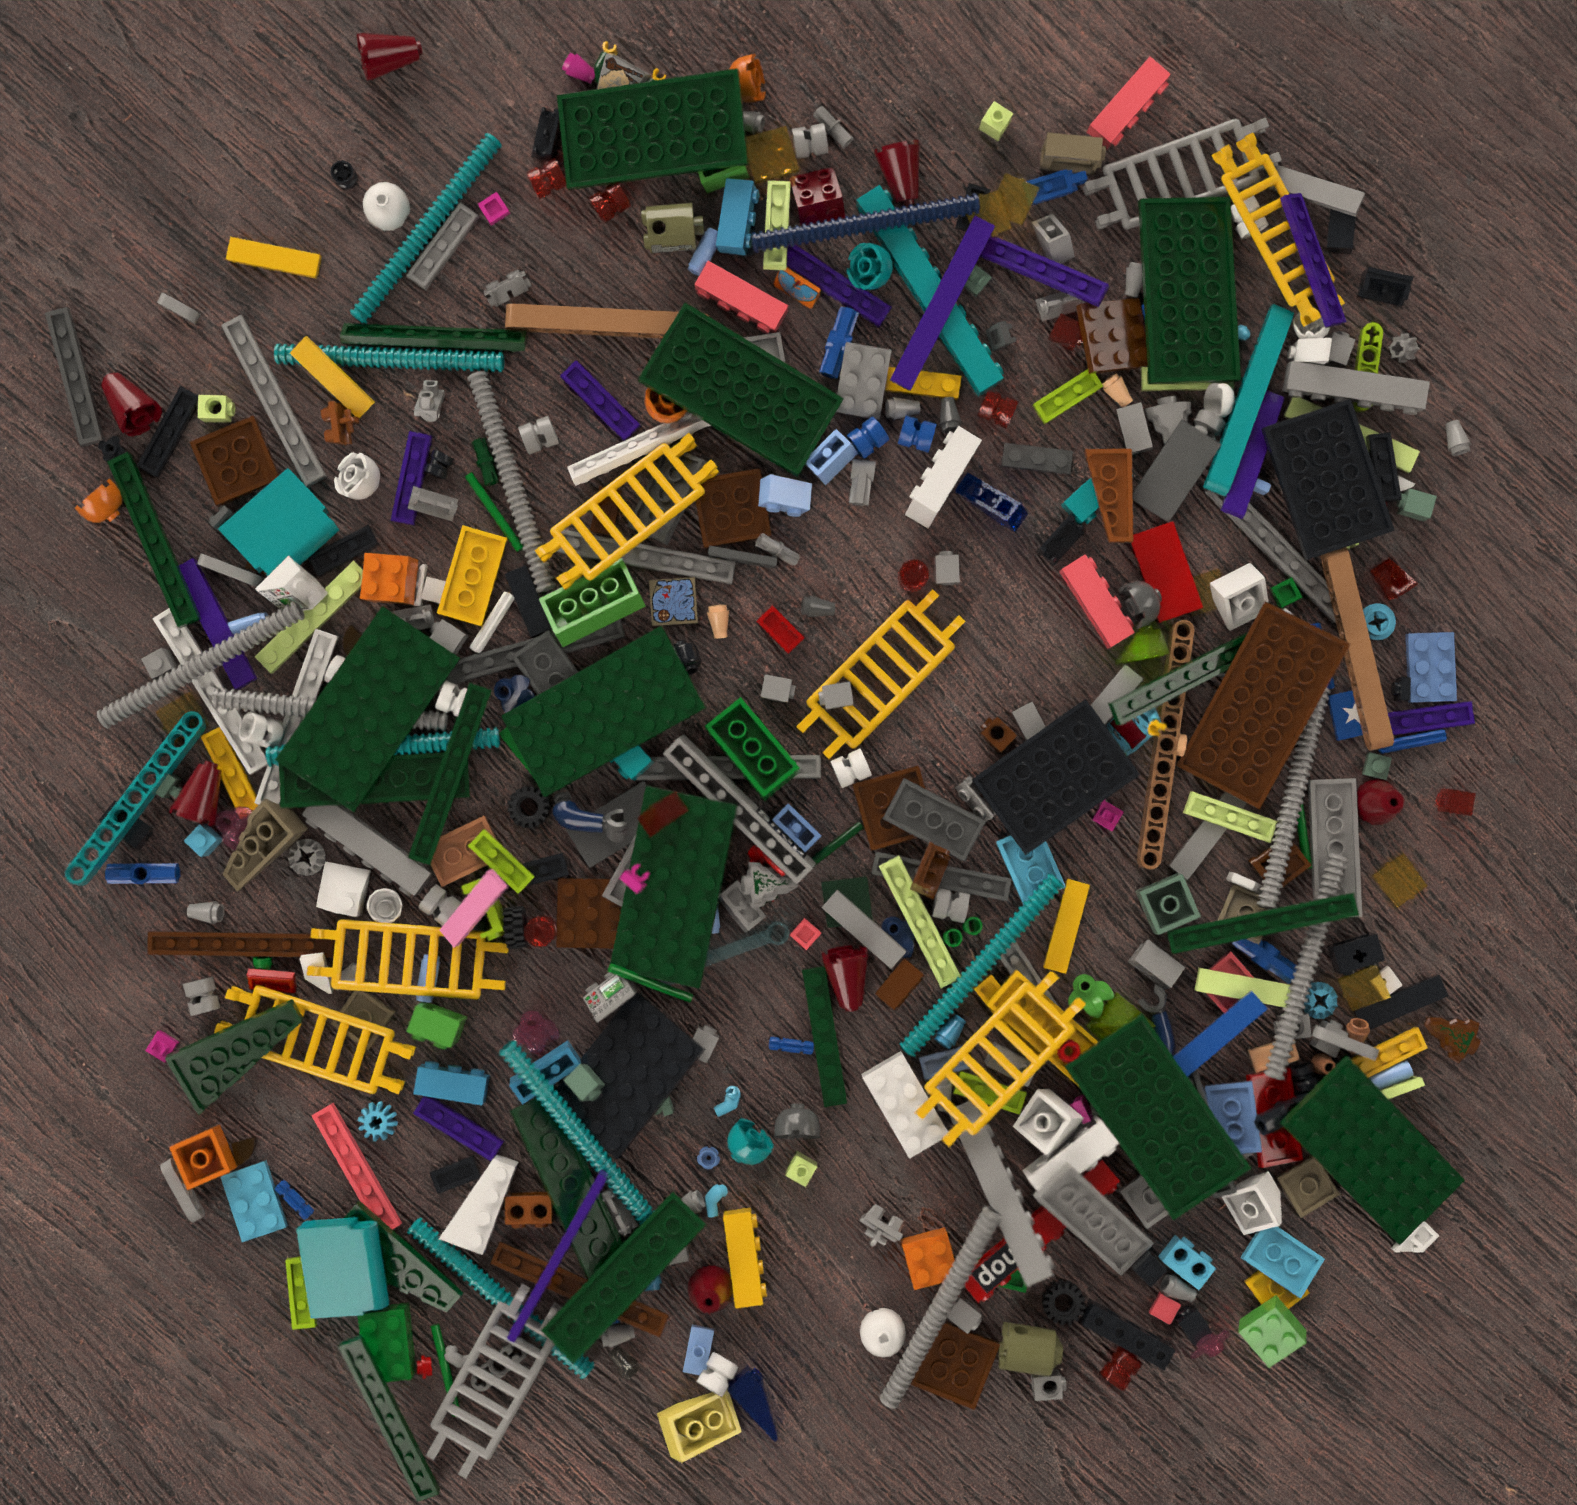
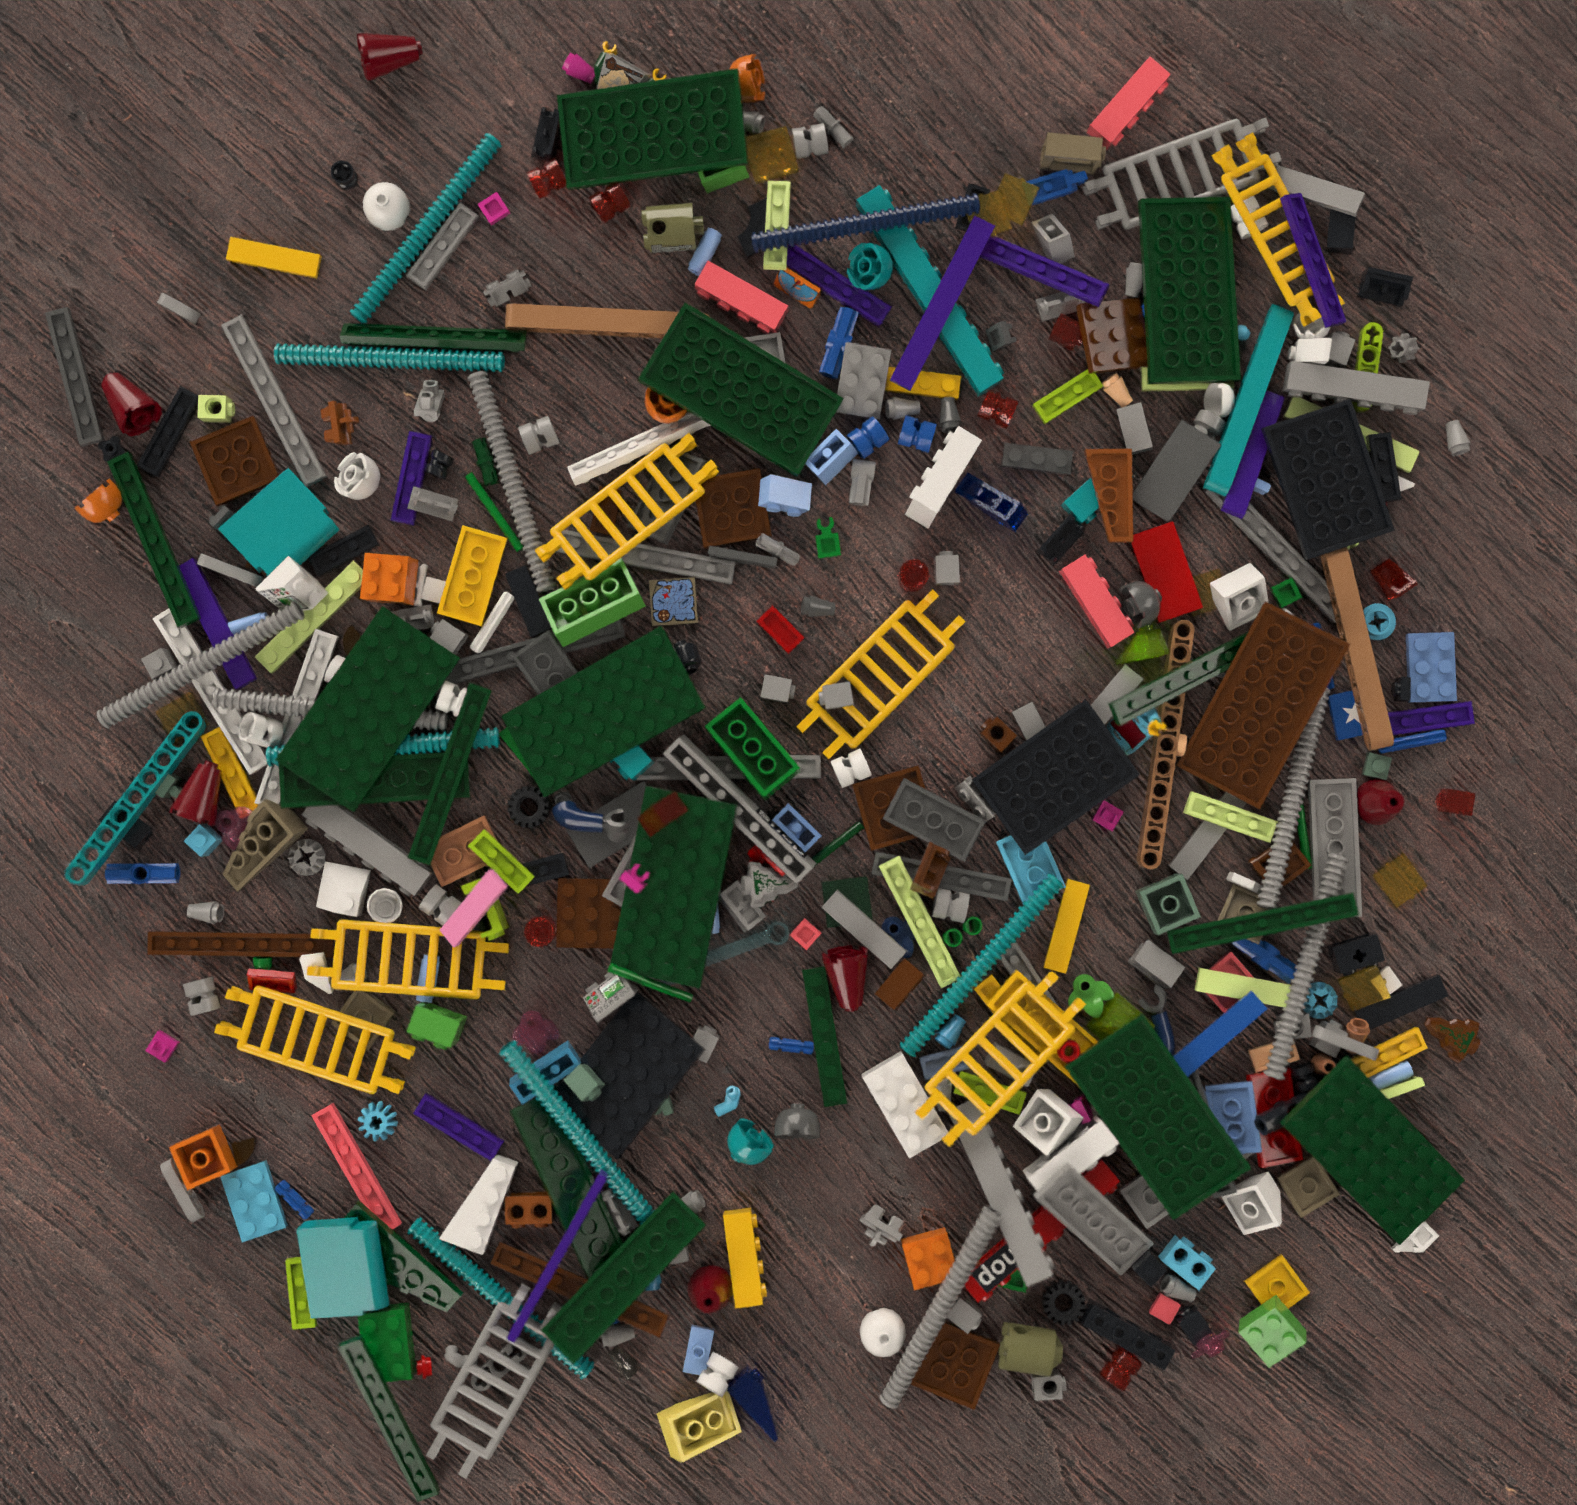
(224, 1057): dark green wing -> none
(332, 377): yellow tile -> none
(444, 1365): green bar -> none
(451, 1083): dark azure brick -> none
(455, 1174): black tile -> none
(514, 925): black tyre -> none
(517, 693): dark blue plate -> none
(600, 400): dark purple tile -> none
(713, 1153): medium blue plate -> none
(713, 1197): medium azure arm -> none
(718, 619): light nougat cone -> none
(737, 216): dark azure brick -> none
(801, 1168): yellowish green brick -> none
(817, 196): dark red bracket -> none
(828, 542): none -> green plate
(901, 170): dark red cone -> none
(977, 281): sand green tile -> none
(996, 121): yellowish green brick -> none
(1167, 415): light grey rock -> none
(1283, 1259): medium azure plate -> none
(1416, 504): sand green brick -> none

